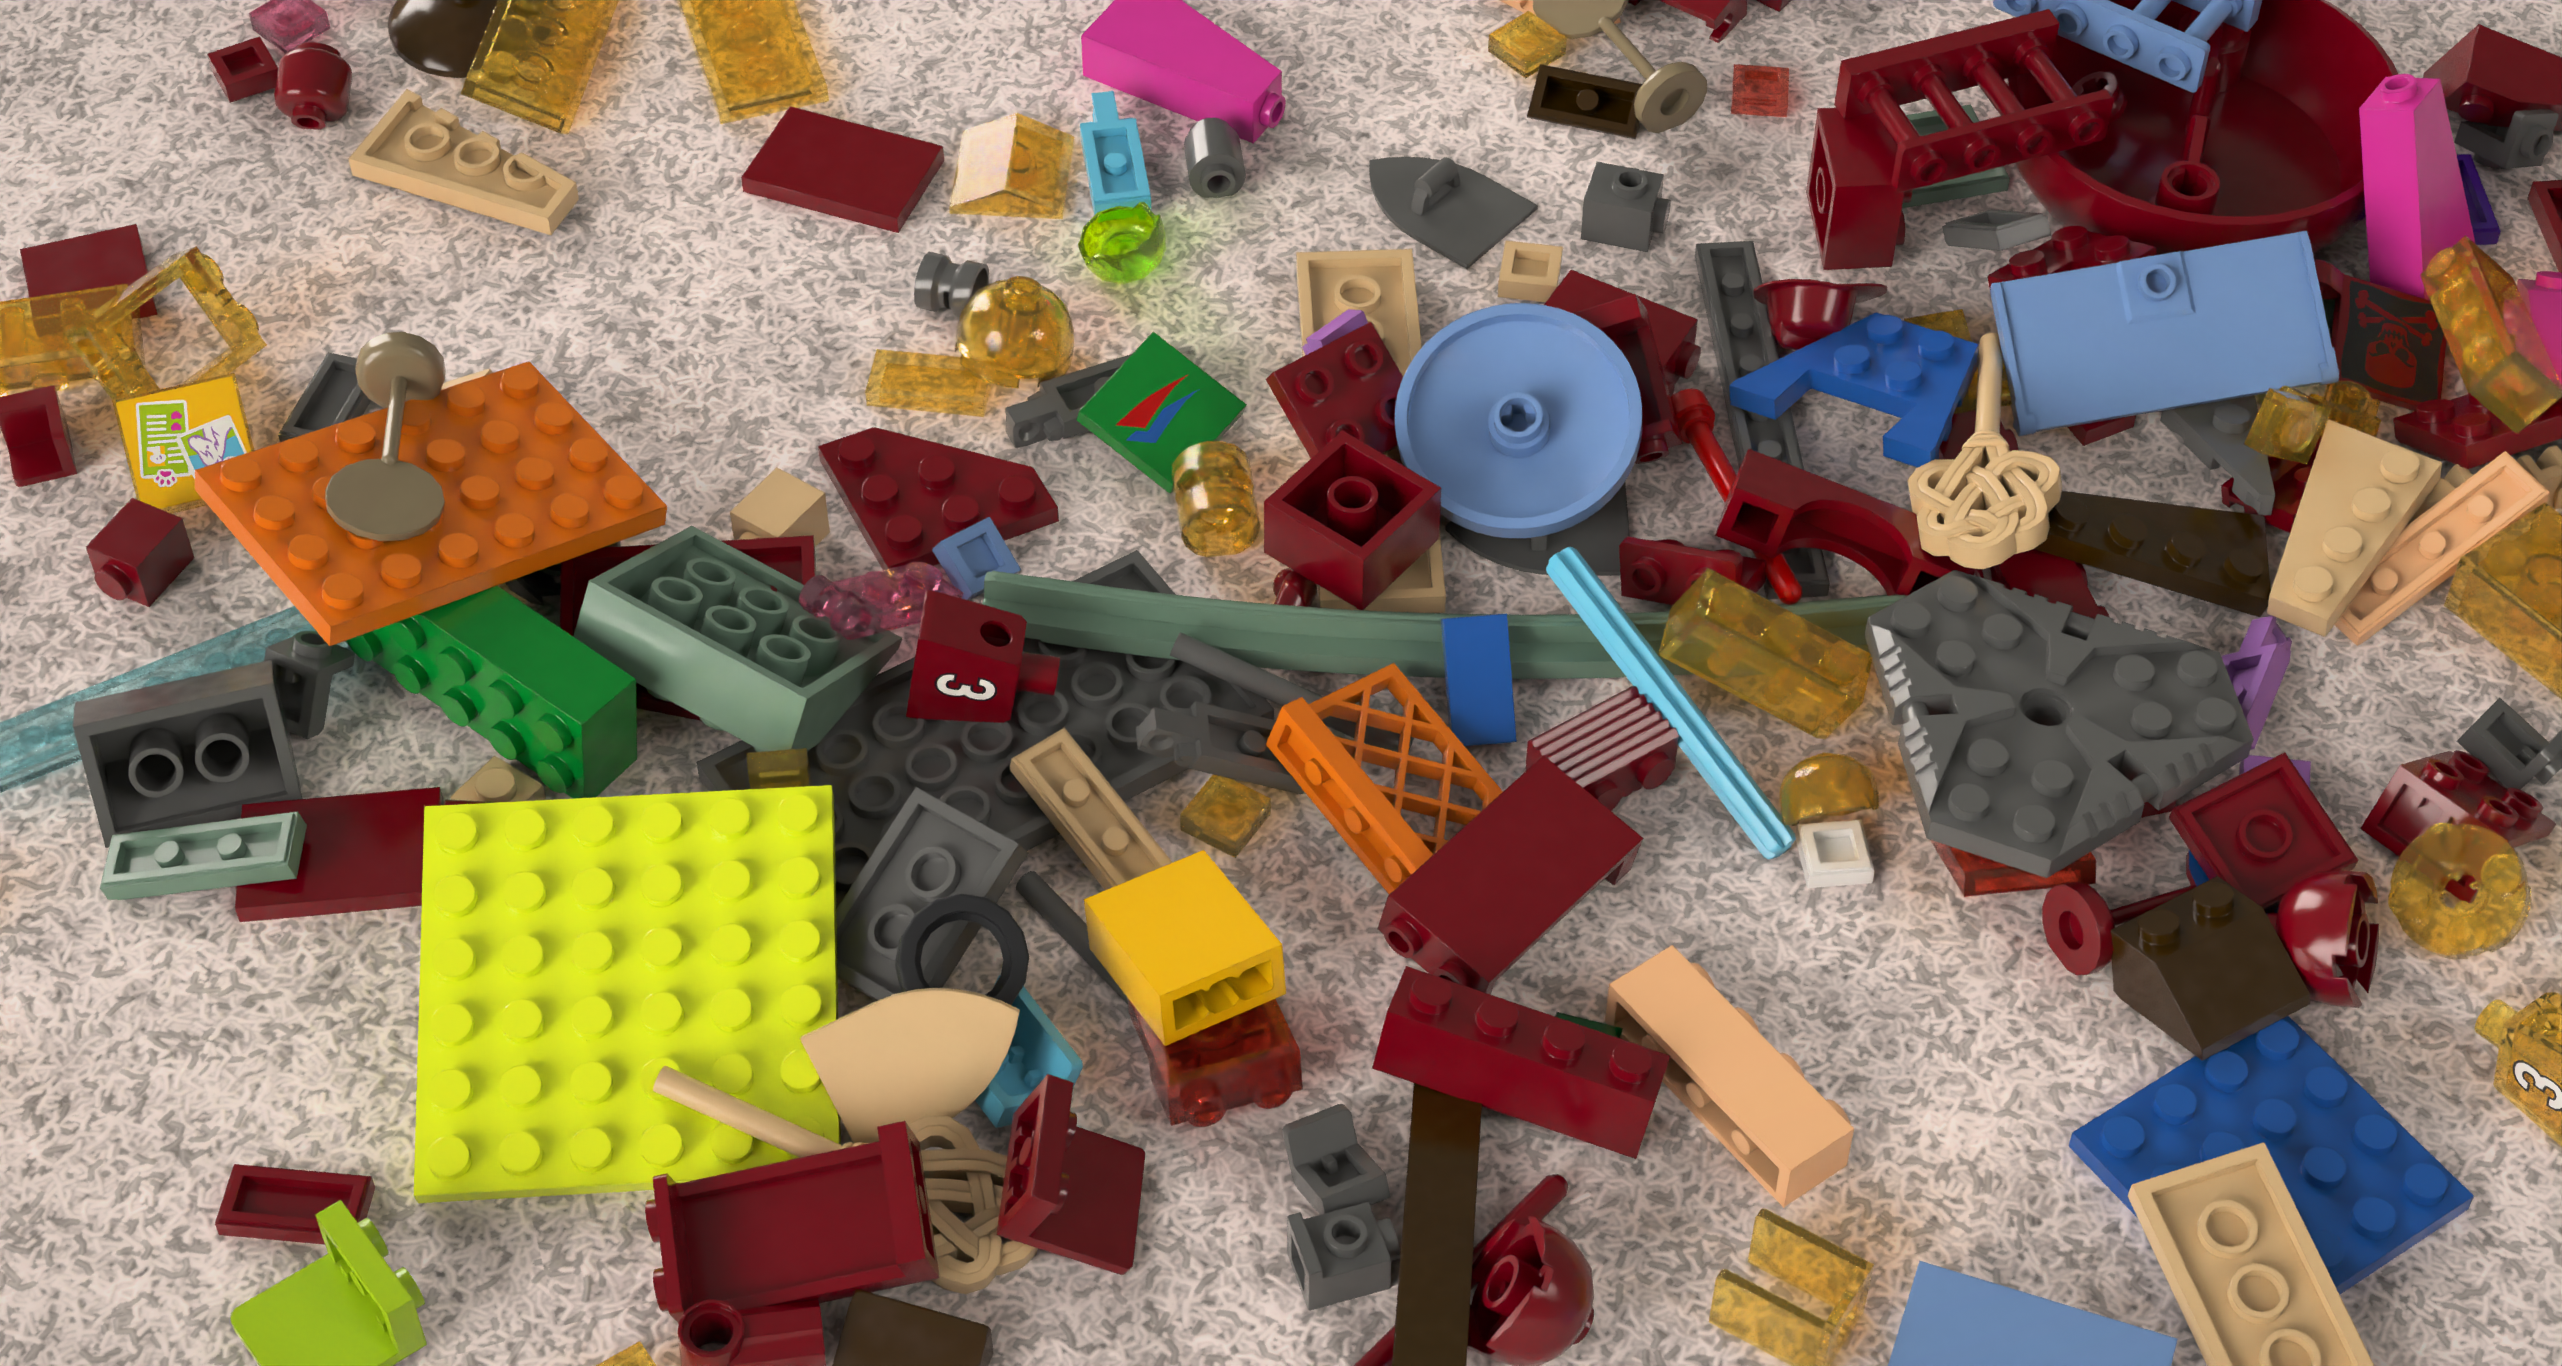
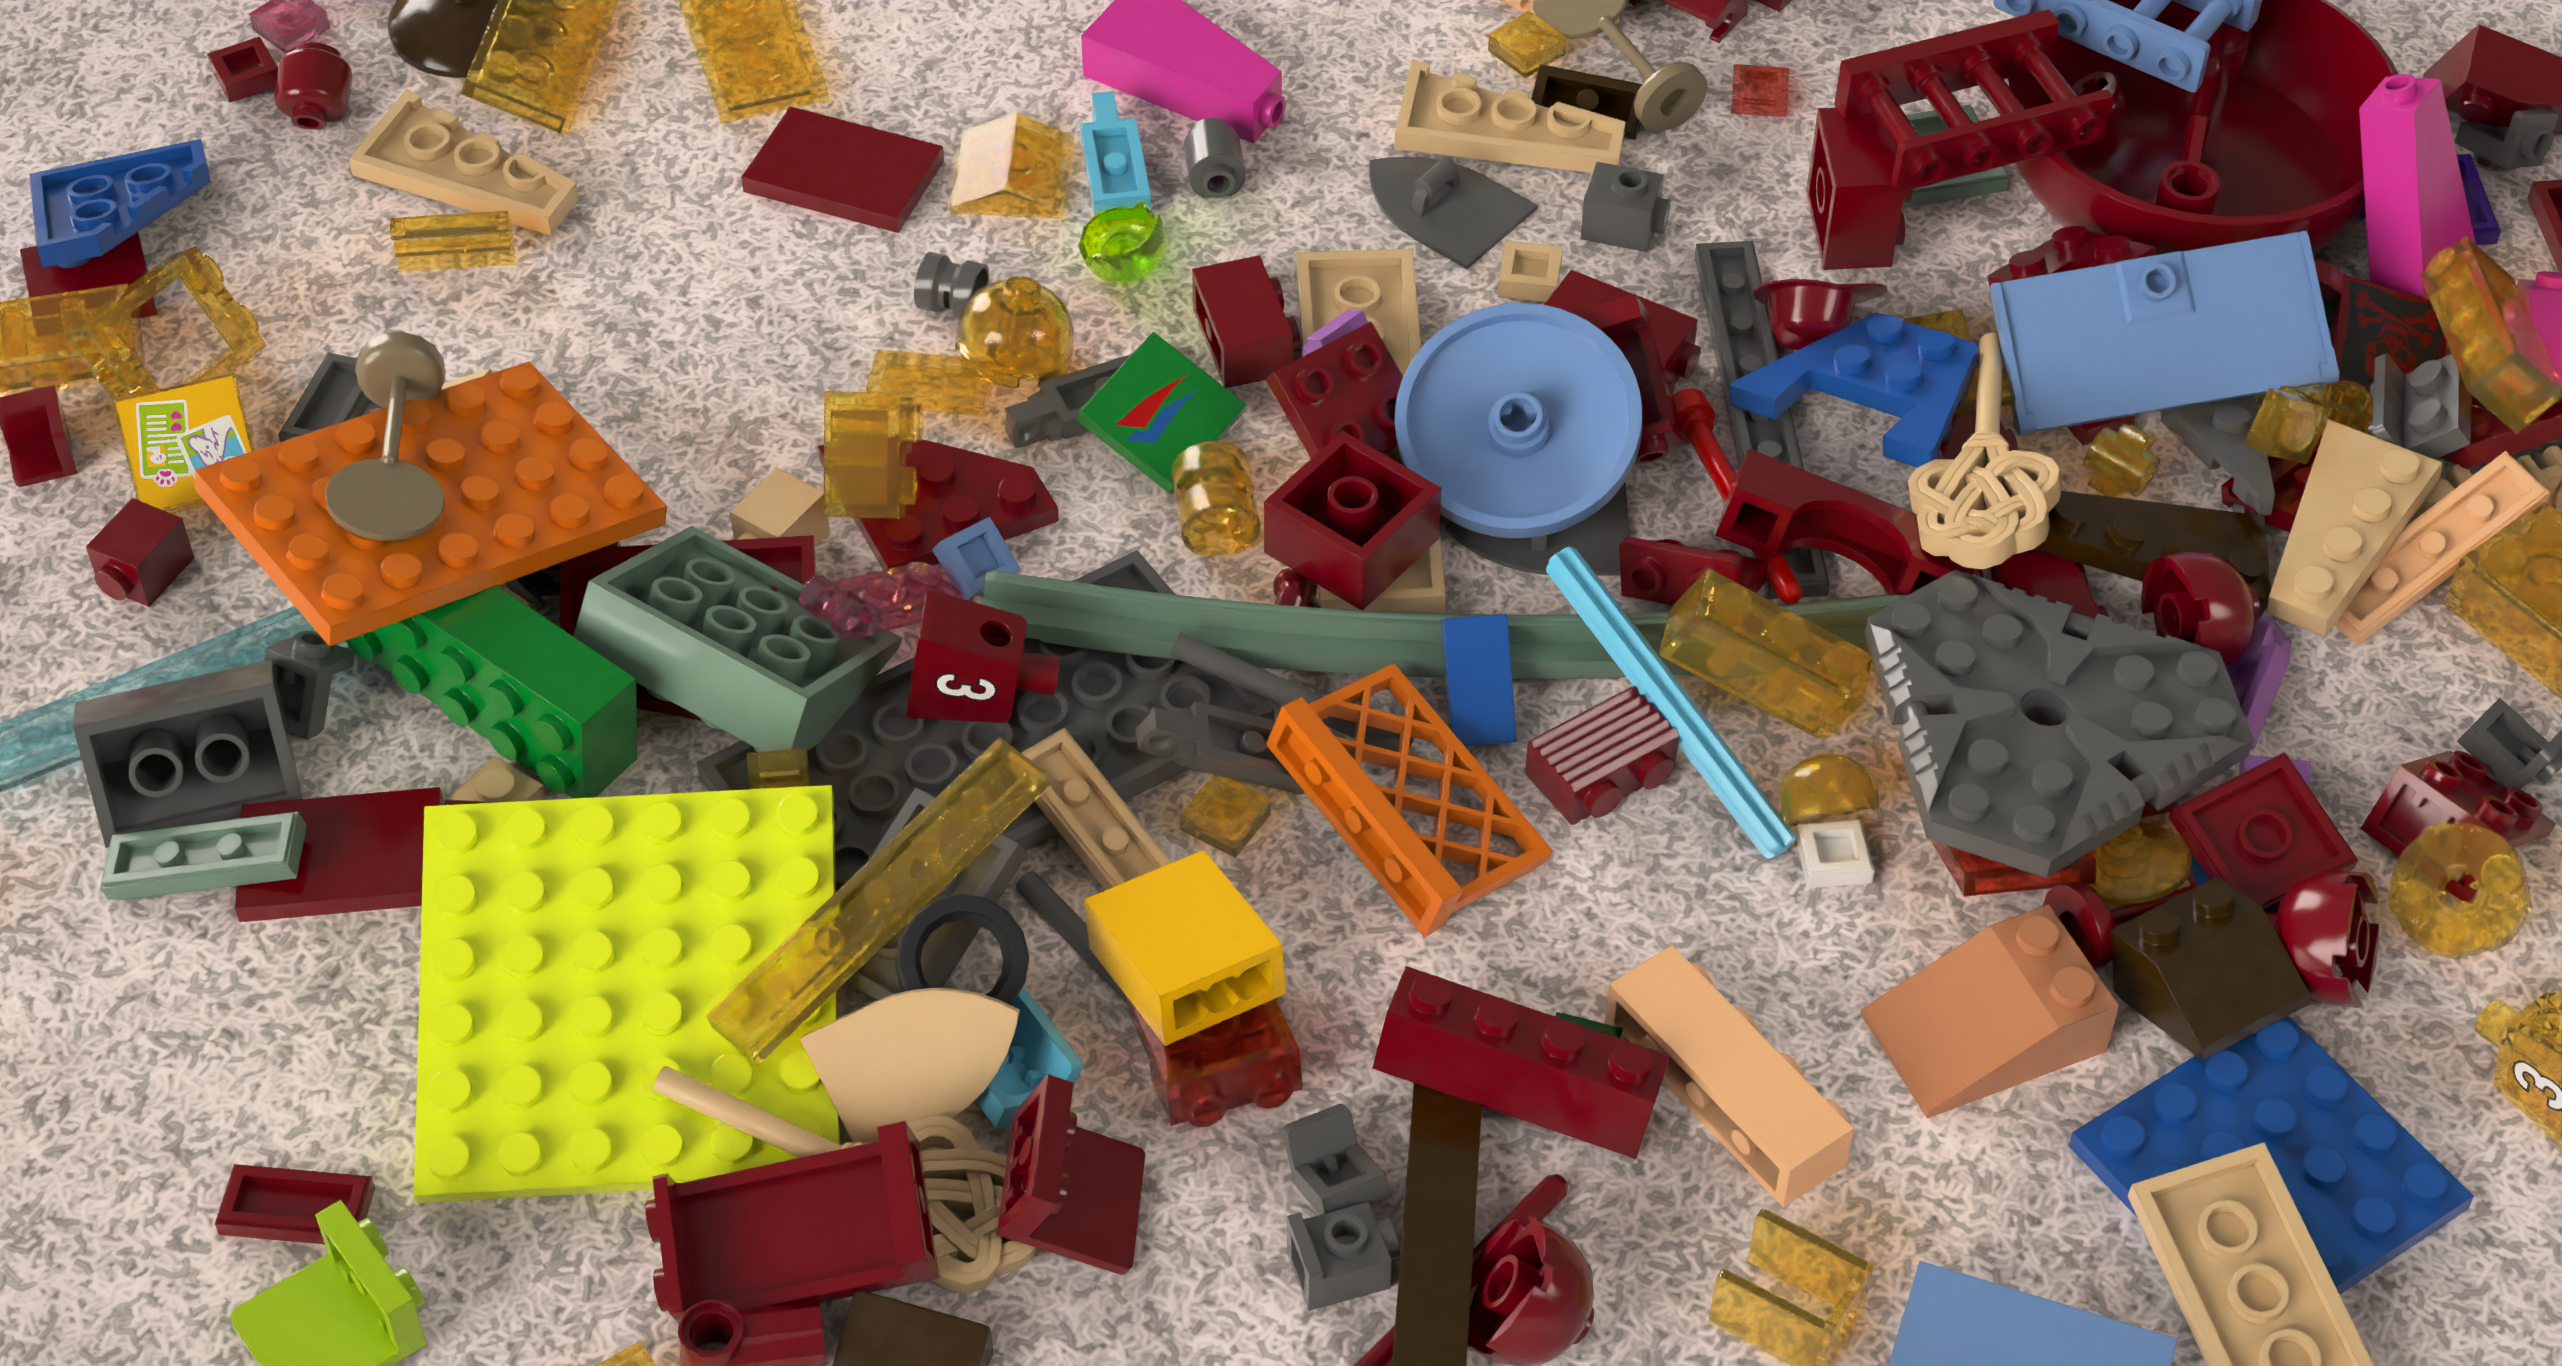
(102, 202): none -> blue plate
(454, 248): none -> clear yellow tile
(867, 452): none -> clear yellow brick
(878, 901): none -> clear yellow tile
(1243, 320): none -> dark red brick
(1480, 124): none -> tan wing
(1507, 878): dark red panel -> none
(1994, 1013): none -> nougat slope
(1996, 229): dark grey tile -> none
(2121, 461): none -> clear yellow gear
(2141, 865): none -> clear yellow dish
(2201, 602): none -> dark red cylinder
(2422, 409): none -> dark grey bracket

